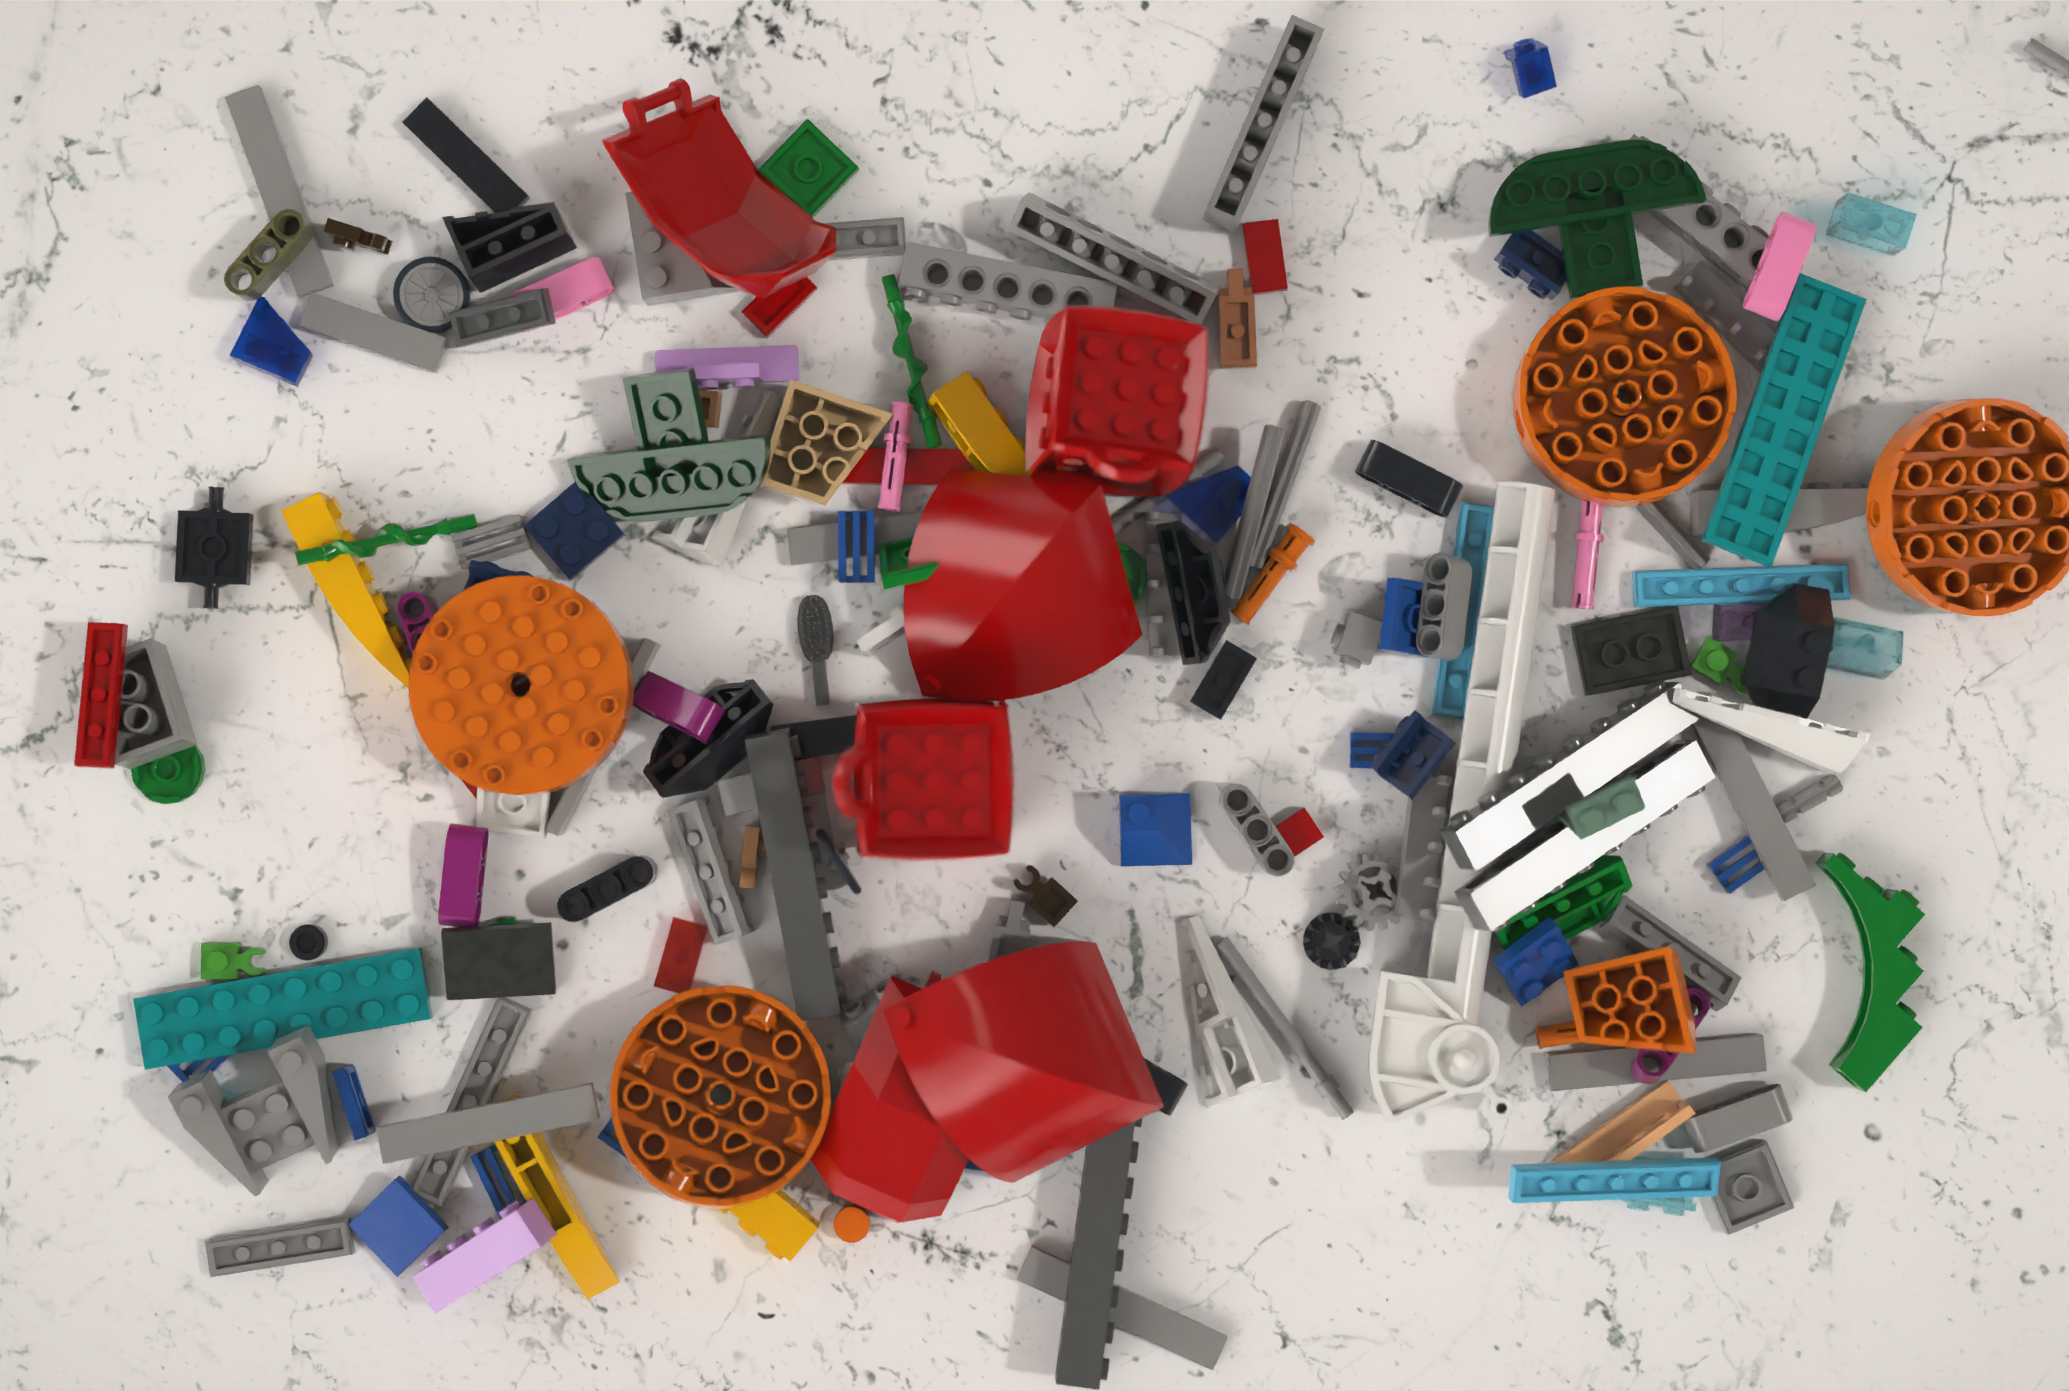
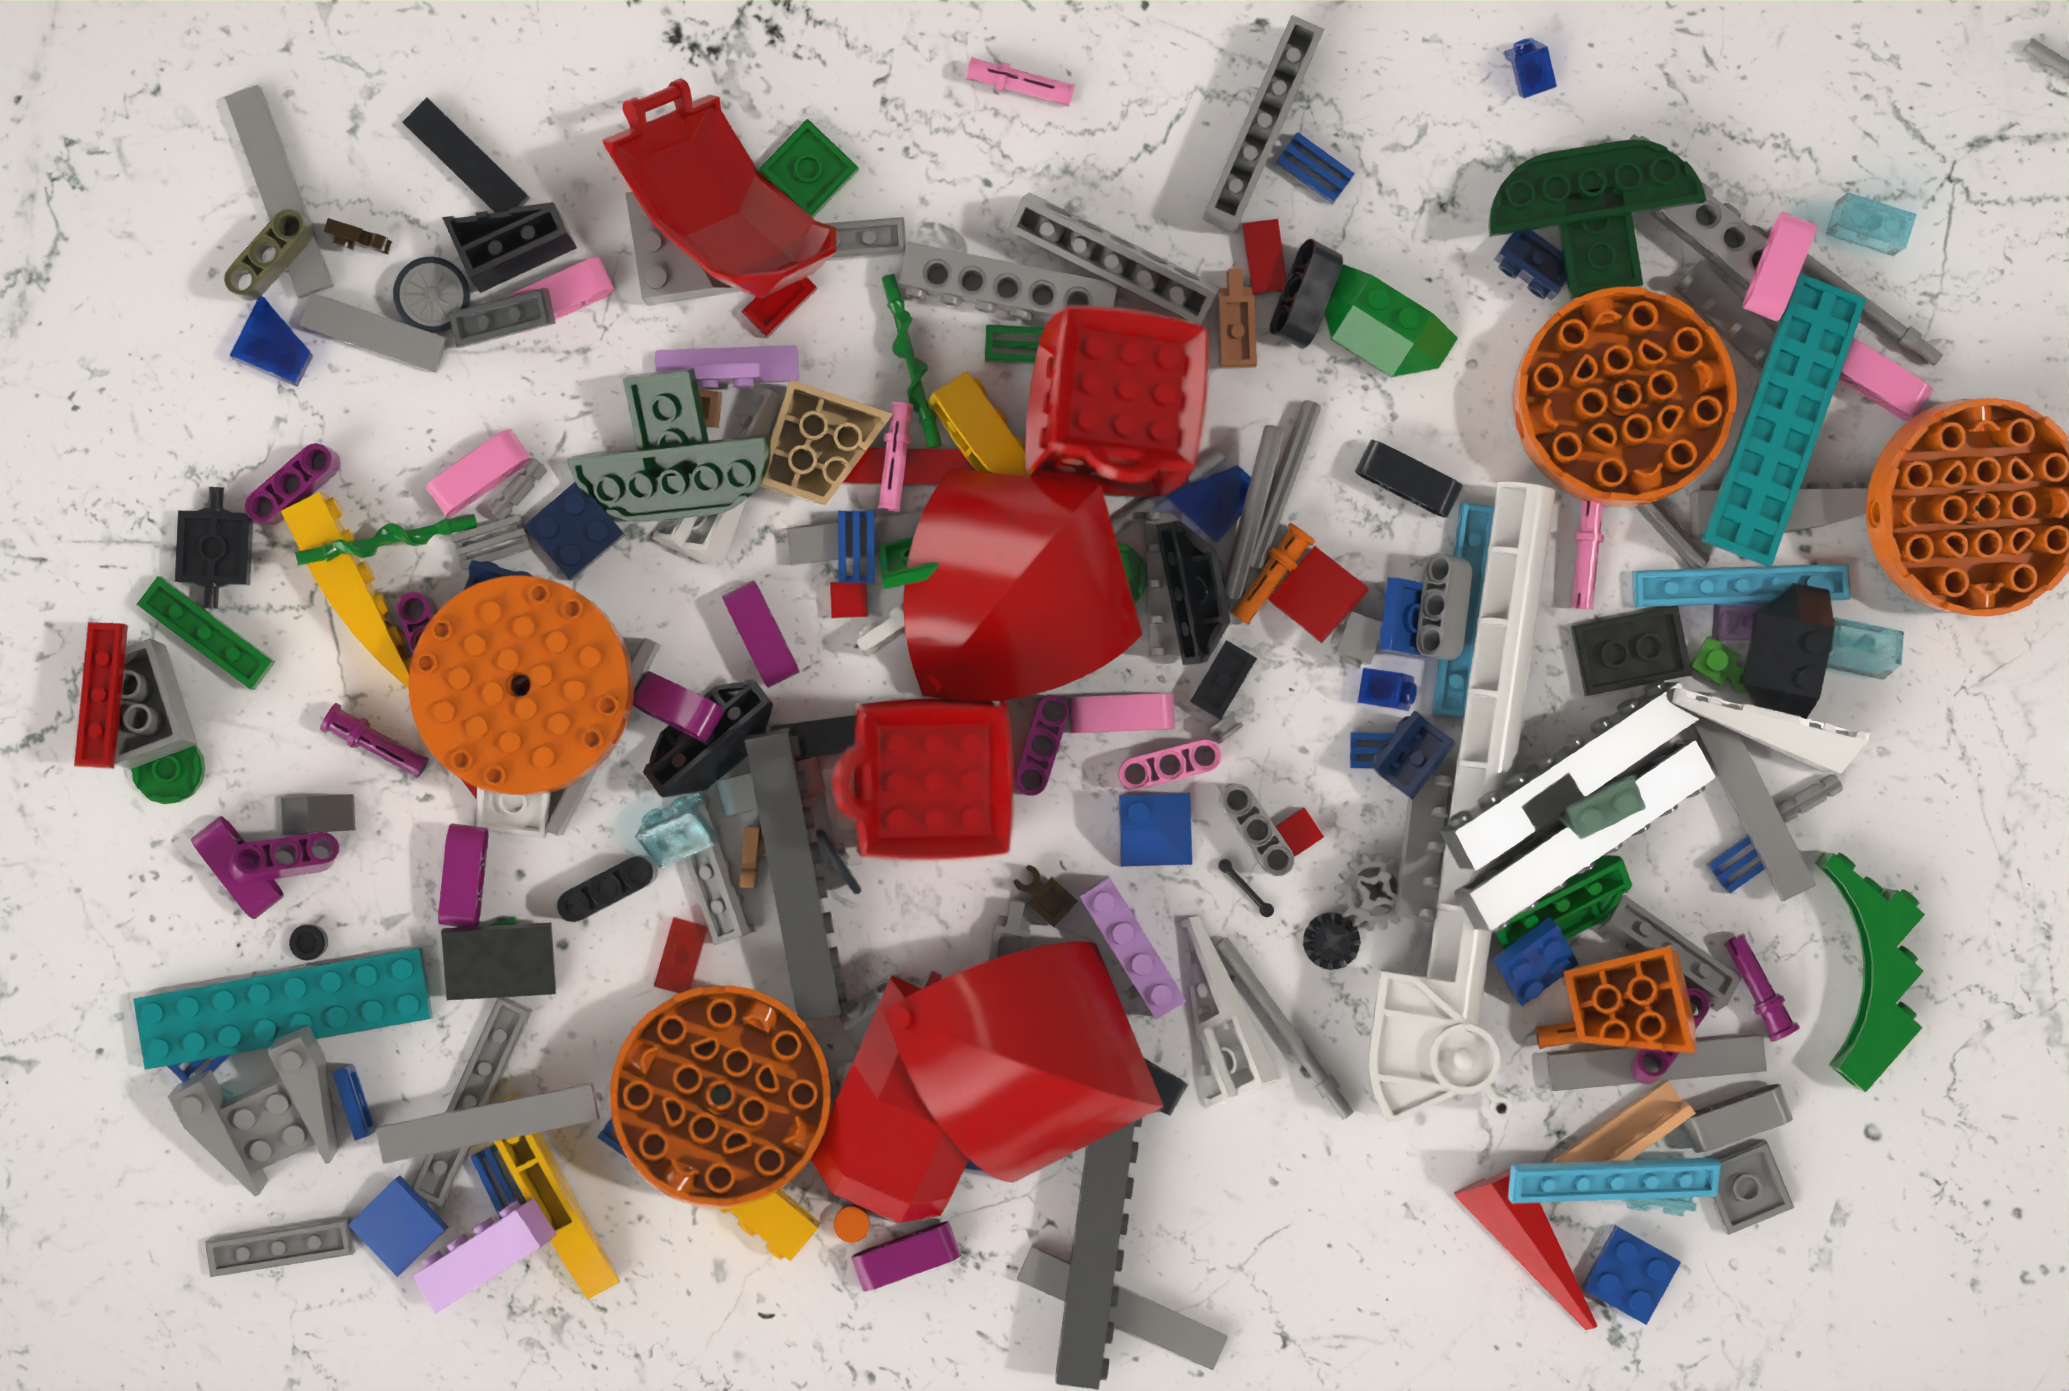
(206, 633): none -> green plate
(216, 846): none -> magenta beam
(226, 960): bright green plate -> none
(270, 868): none -> magenta beam
(275, 486): none -> magenta beam
(318, 814): none -> dark grey slope
(359, 733): none -> magenta pin
(478, 472): none -> bright pink beam
(518, 489): none -> light grey axle
(676, 831): none -> clear light blue bracket
(760, 634): none -> magenta beam
(816, 641): dark grey piece -> none
(848, 600): none -> red tile
(906, 1256): none -> magenta beam
(1011, 330): none -> green tile
(1019, 81): none -> bright pink pin
(1051, 729): none -> magenta beam
(1122, 713): none -> bright pink beam
(1132, 948): none -> lavender brick
(1187, 764): none -> bright pink beam
(1225, 728): none -> light grey bush
(1265, 909): none -> black hinge
(1306, 293): none -> black beam
(1318, 594): none -> red tile
(1321, 155): none -> blue tile
(1385, 326): none -> green wedge
(1387, 689): none -> clear blue bracket
(1529, 1238): none -> wedge
(1630, 1274): none -> blue plate
(1768, 1002): none -> magenta pin
(1884, 381): none -> bright pink beam
(1908, 337): none -> light grey bar

